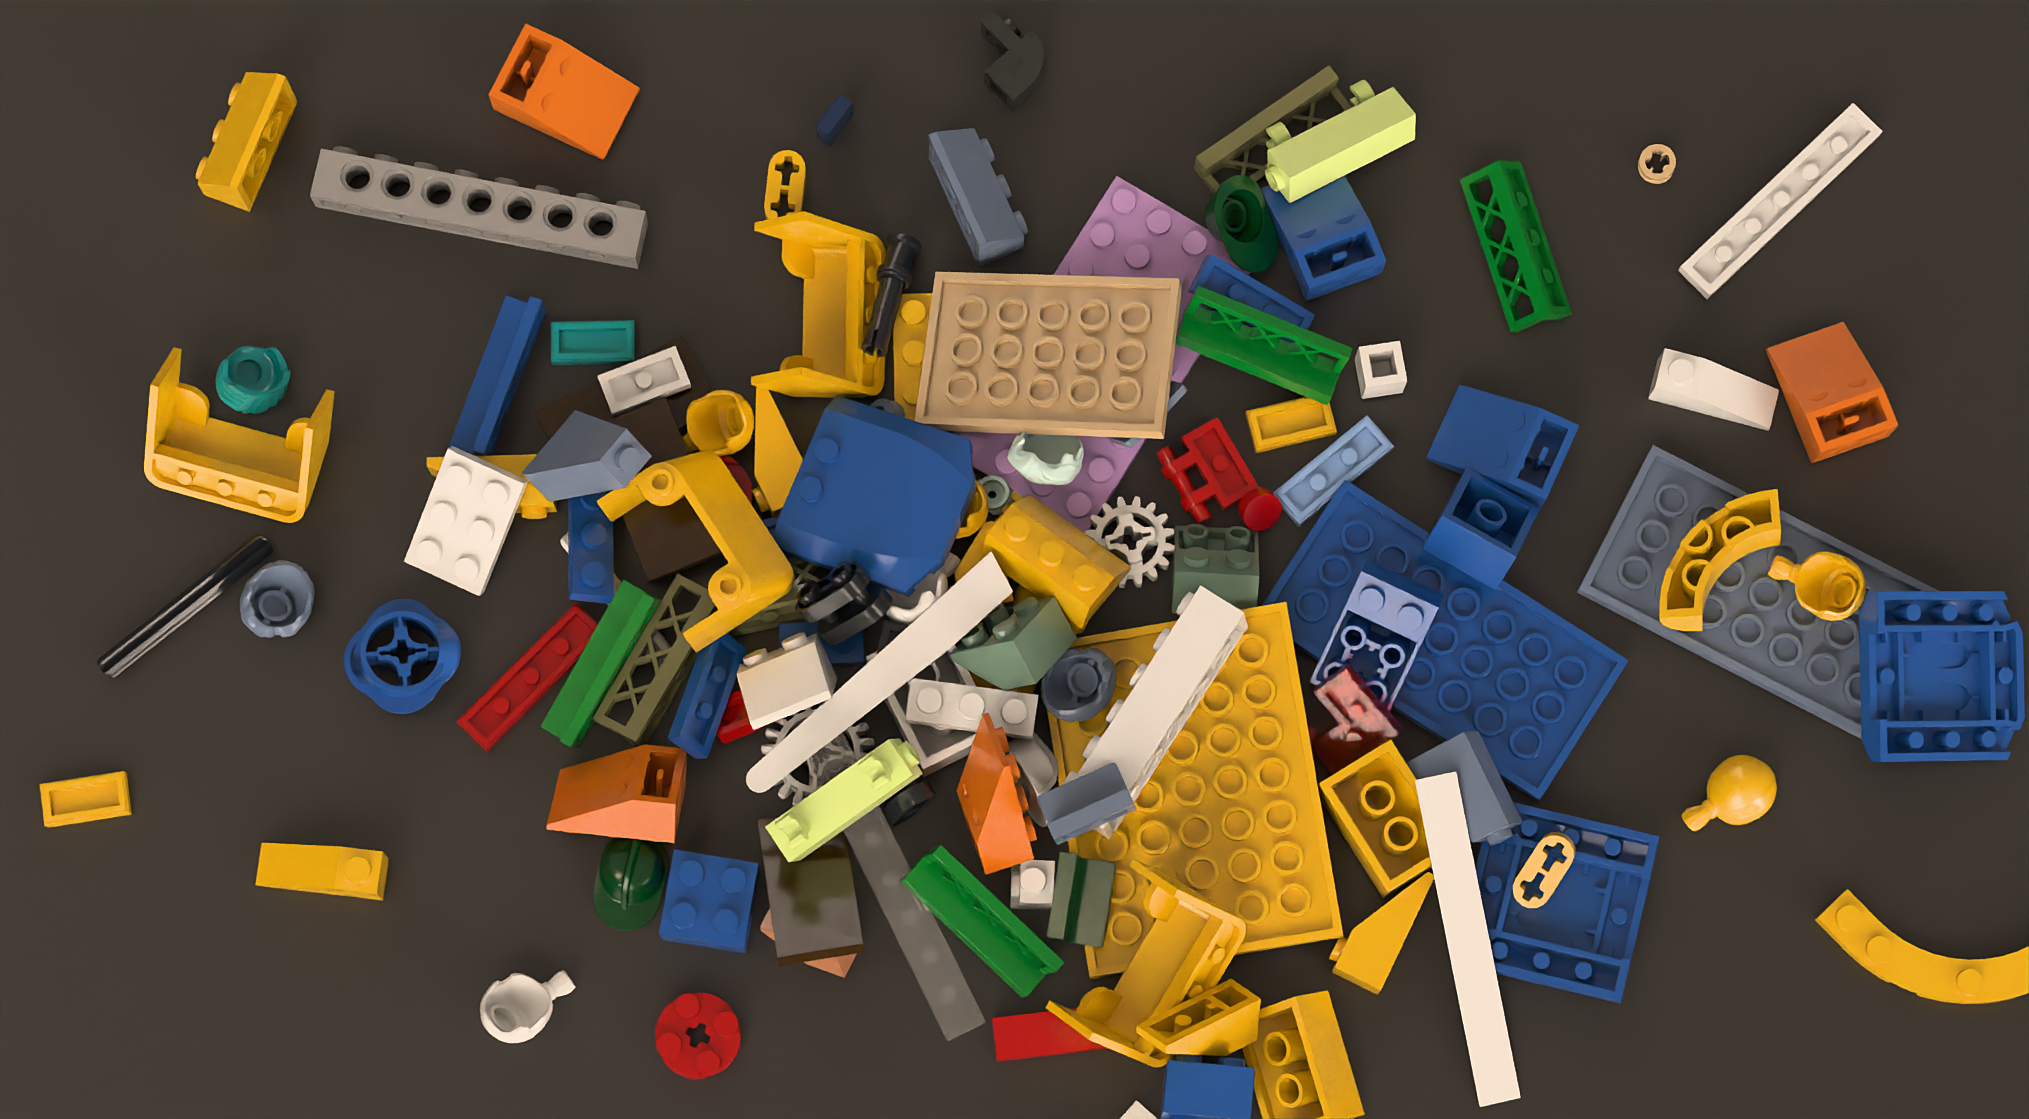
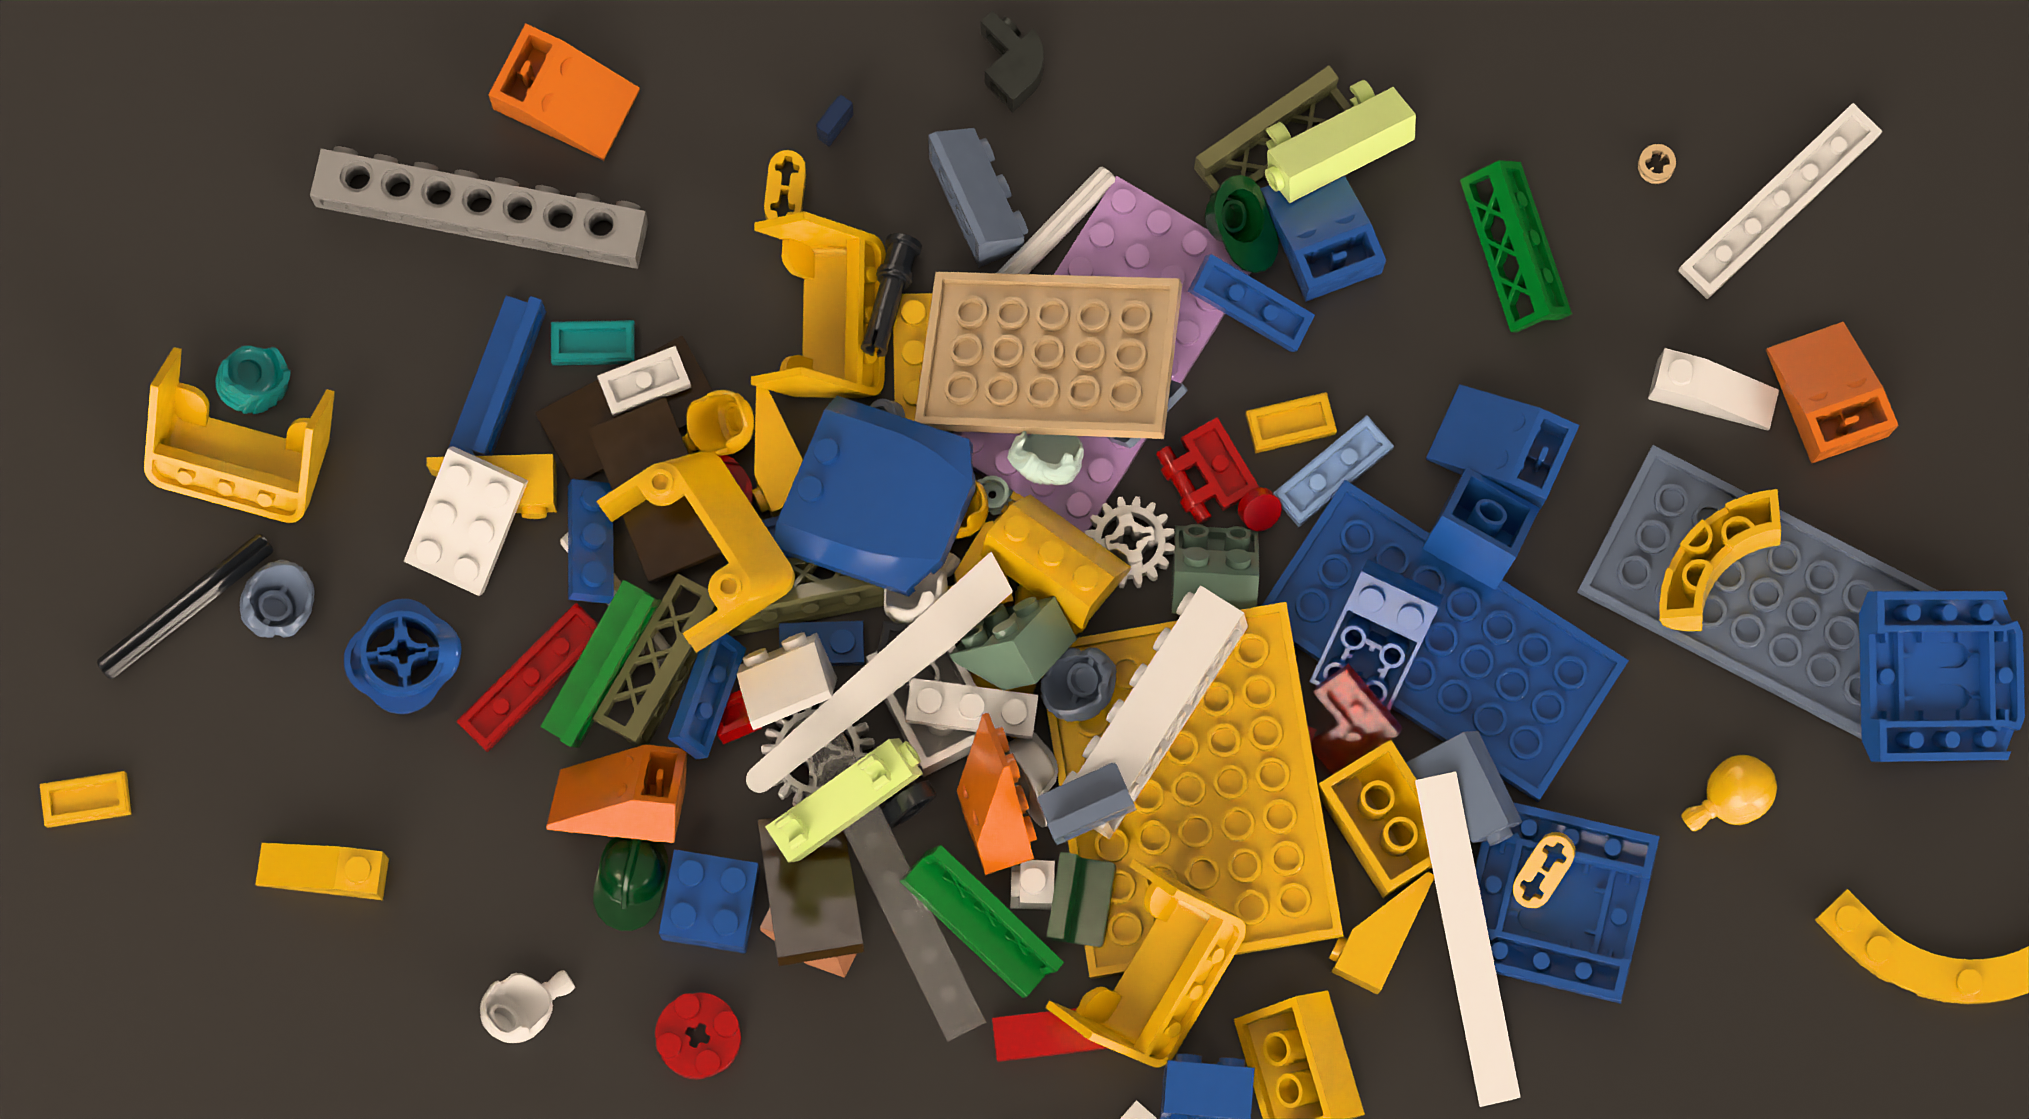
(247, 139): yellow slope -> none
(586, 459): sand blue slope -> none
(843, 602): black brick -> none
(1060, 223): none -> white axle
(1208, 1023): yellow slope -> none
(1259, 348): green fence -> none
(1380, 369): white brick -> none
(1824, 583): yellow hair -> none

